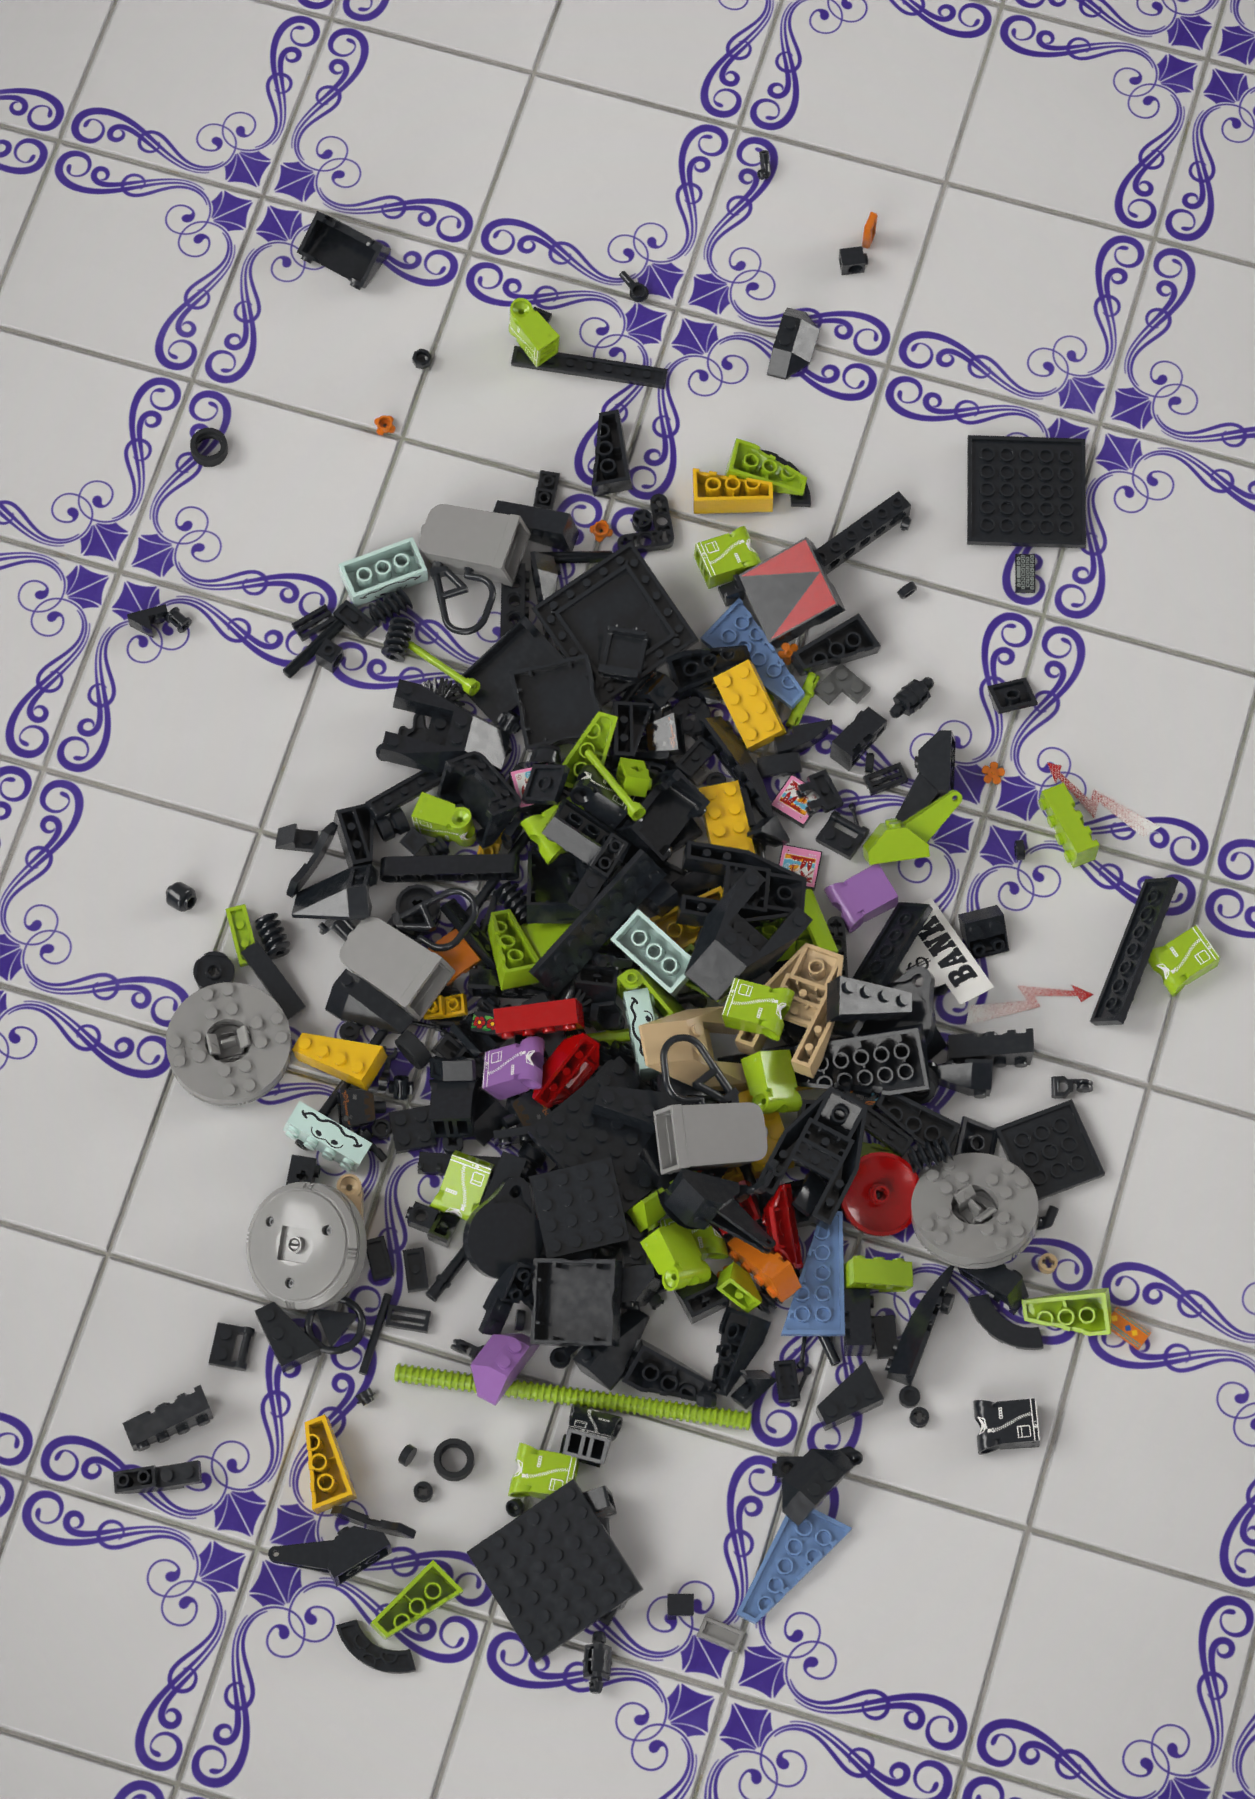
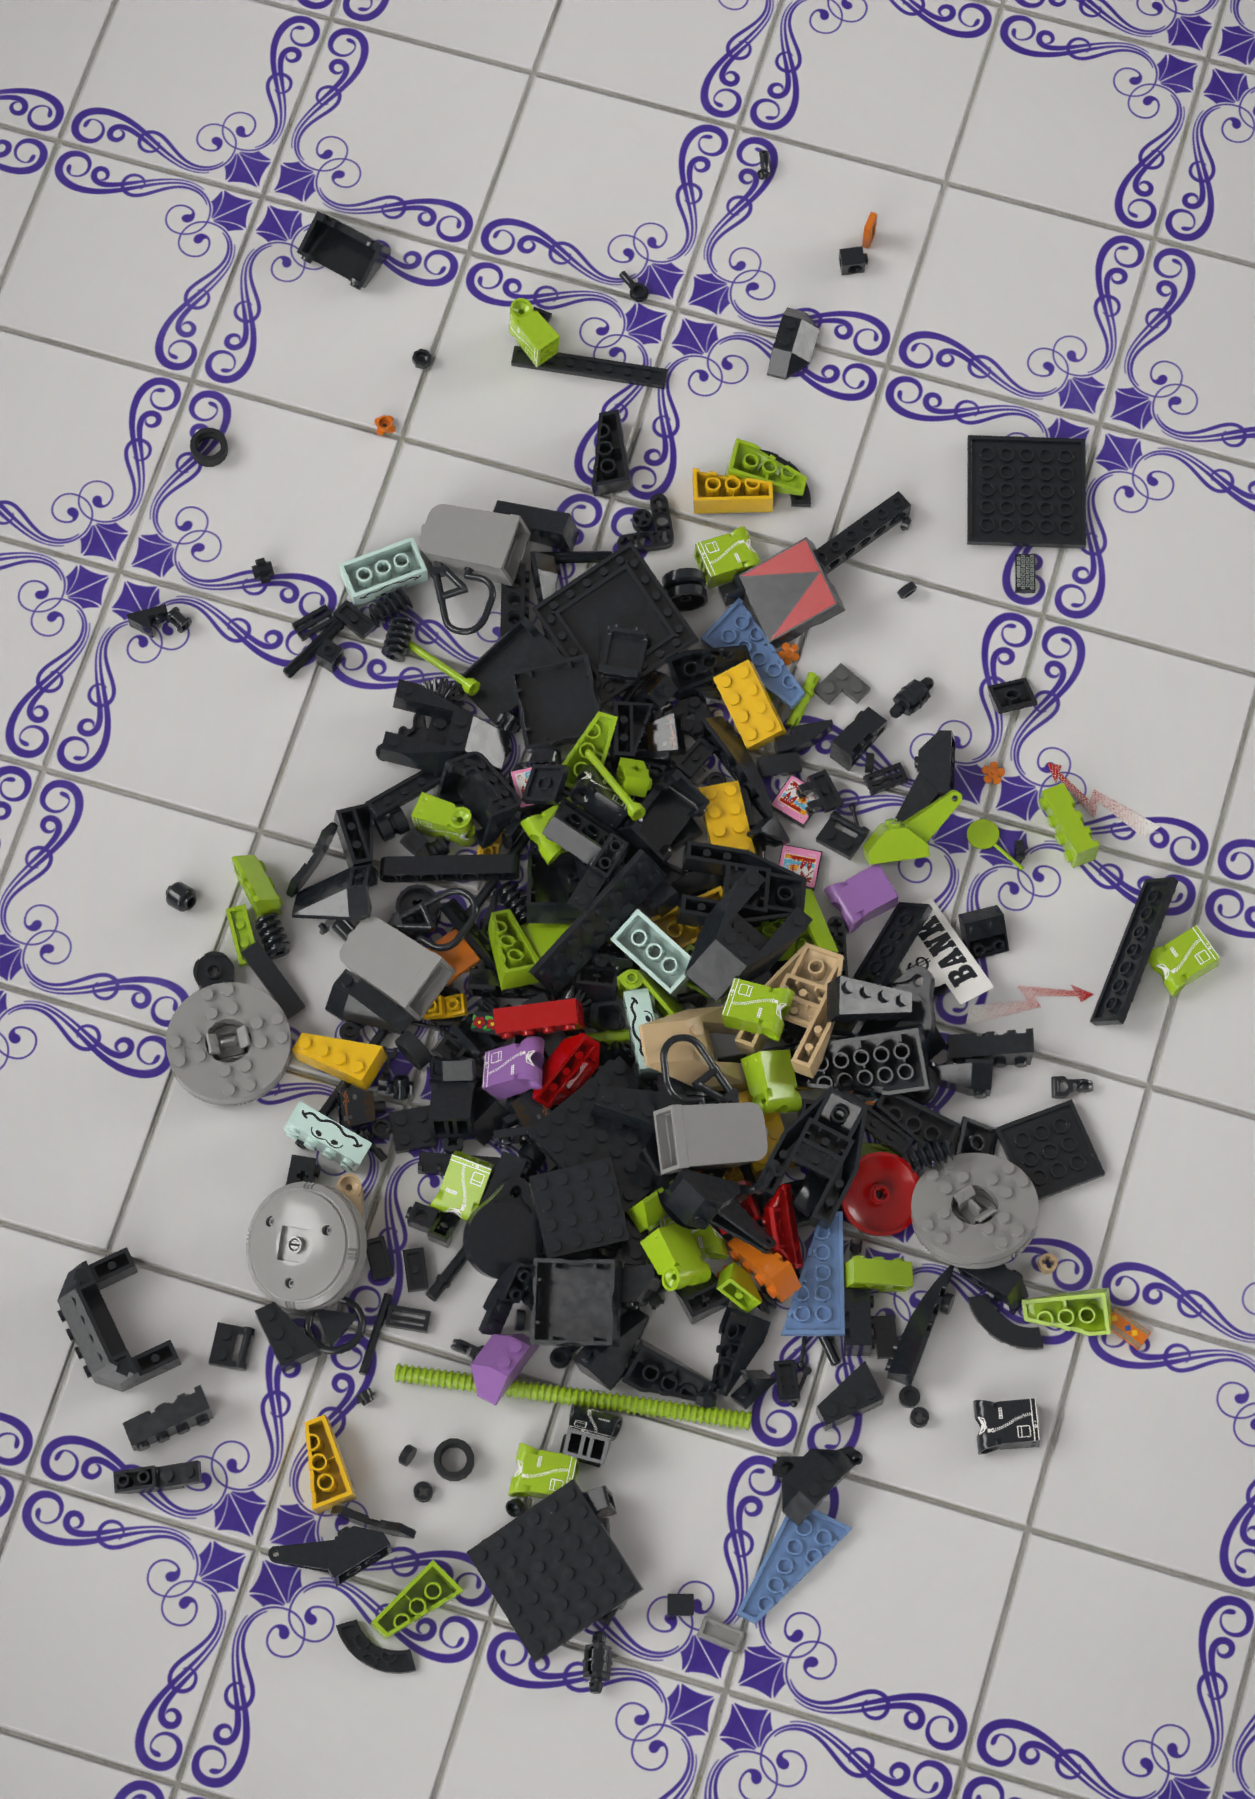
(96, 1332): none -> black wedge
(257, 885): none -> lime wedge
(262, 570): none -> black gear
(296, 839): black slope -> none
(546, 490): black slope -> none
(601, 525): orange plate -> none
(686, 588): none -> black wheel
(840, 645): black wedge -> none
(855, 1248): none -> black hand
(984, 835): none -> lime piece
(1047, 1220): black arm -> none

